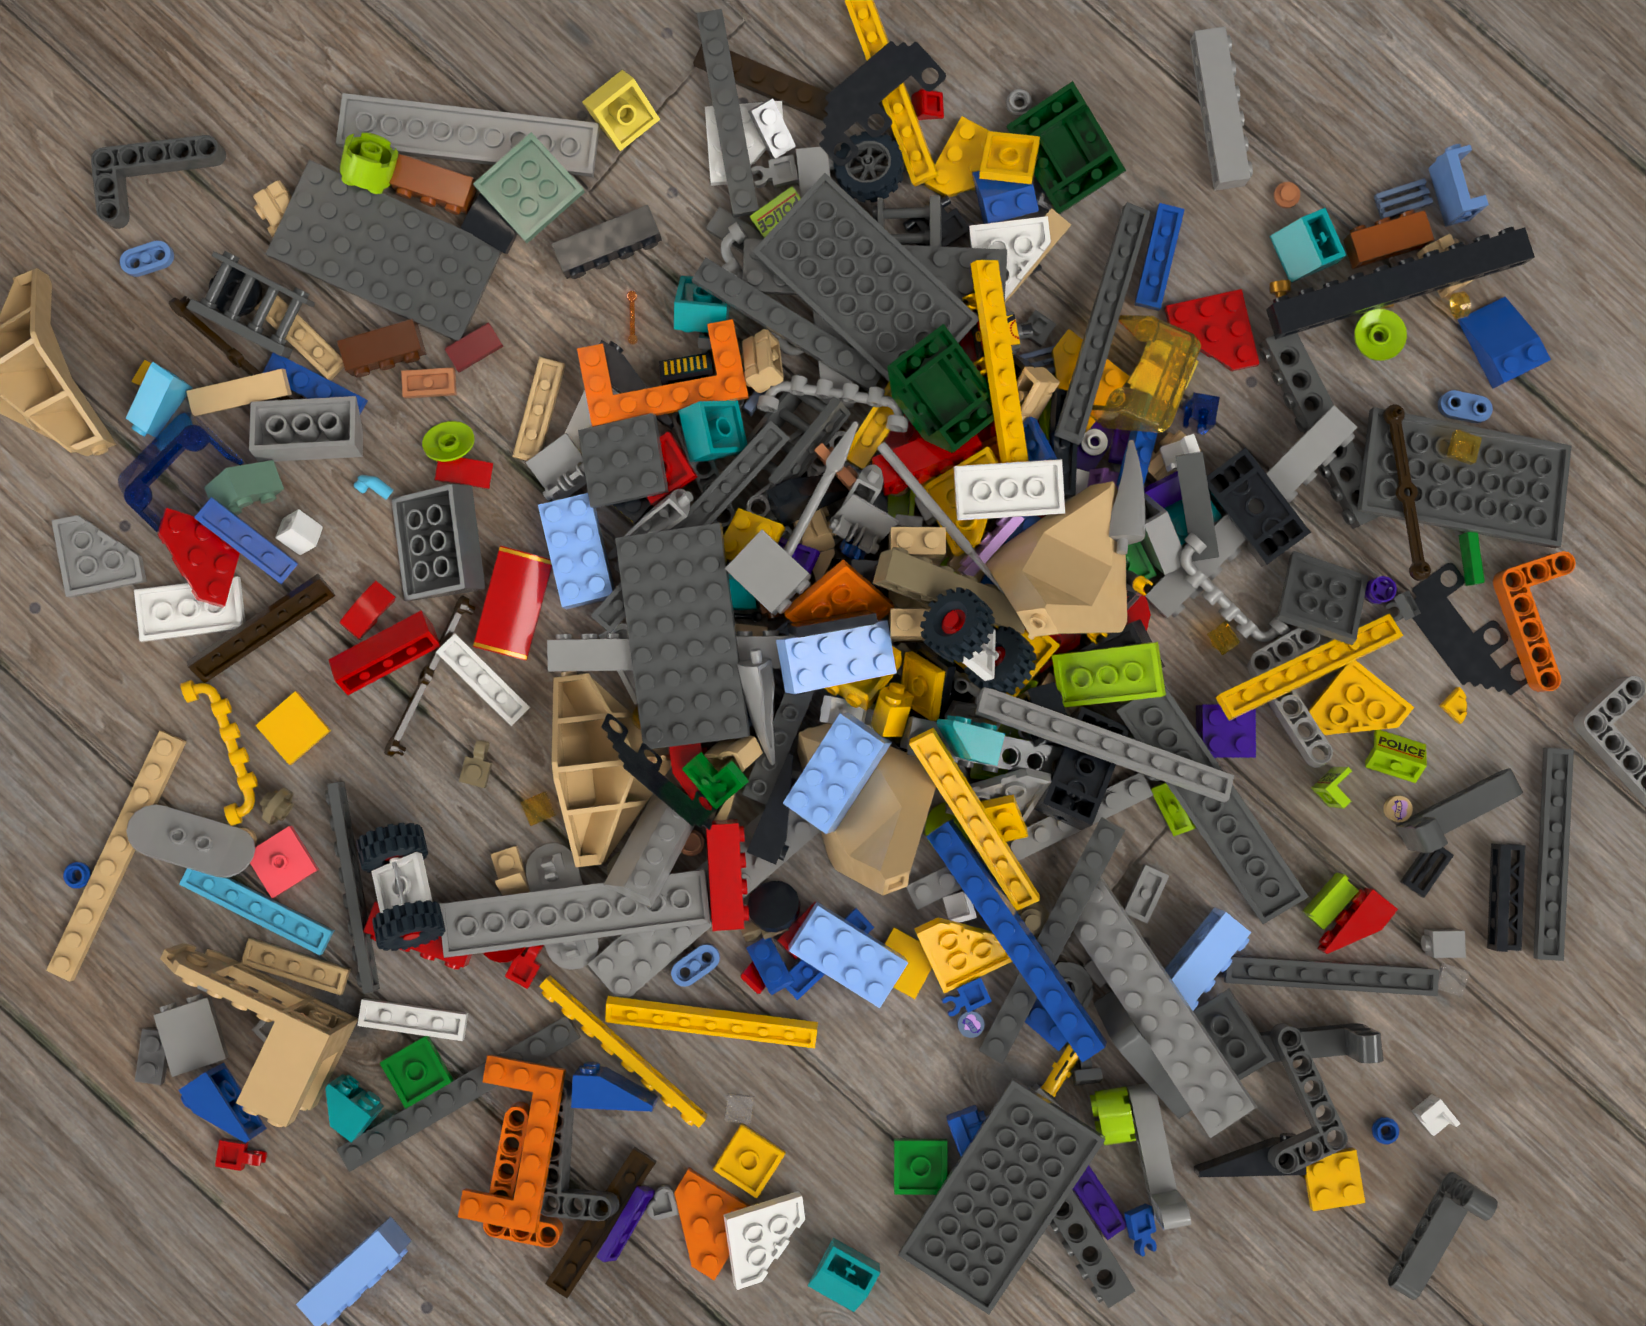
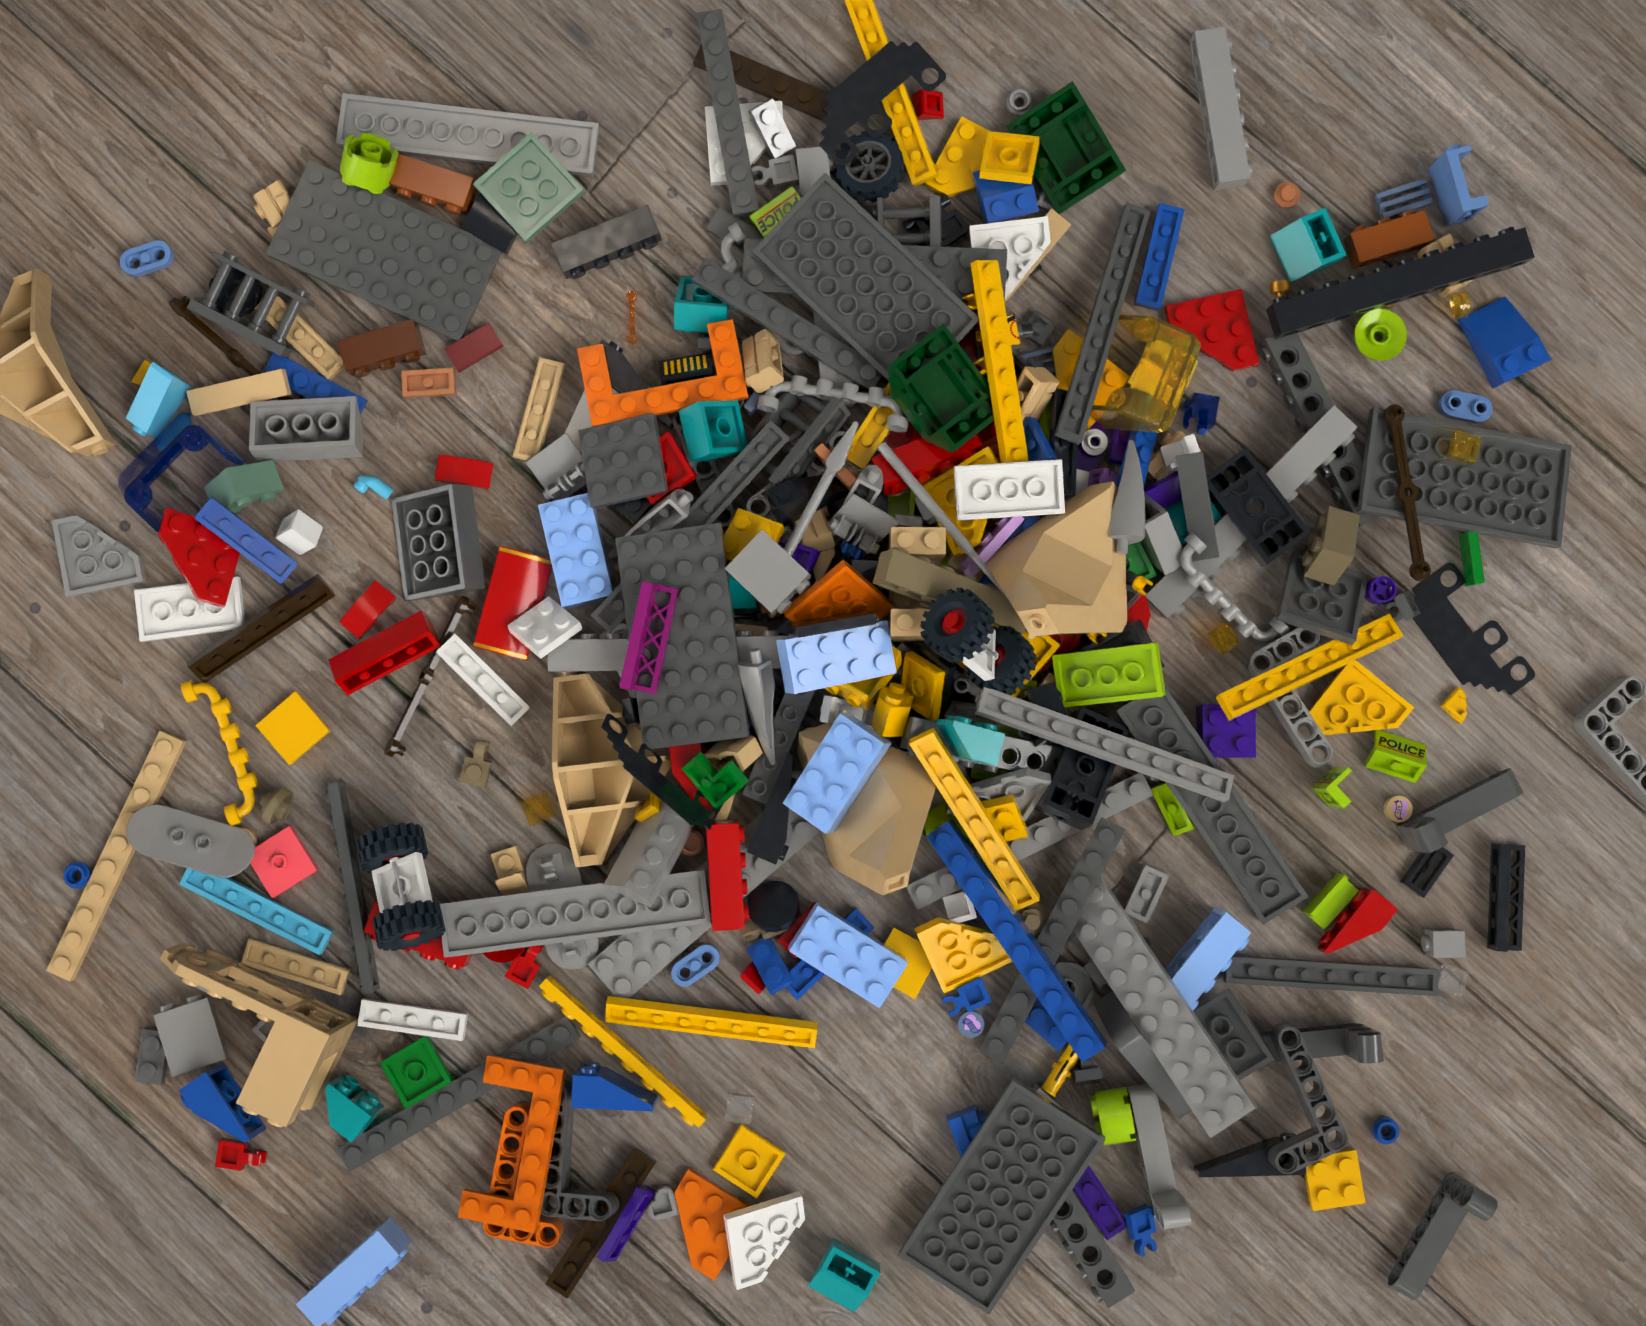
(145, 165): dark grey beam -> none
(448, 441): lime dish -> none
(544, 627): none -> white plate
(621, 110): light yellow slope -> none
(630, 712): none -> black plate
(639, 634): none -> magenta fence
(649, 808): none -> yellow tile
(919, 1165): green plate -> none
(1331, 545): none -> dark tan brick
(1434, 1115): white panel -> none
(1529, 615): orange beam -> none
(1553, 854): dark grey plate -> none

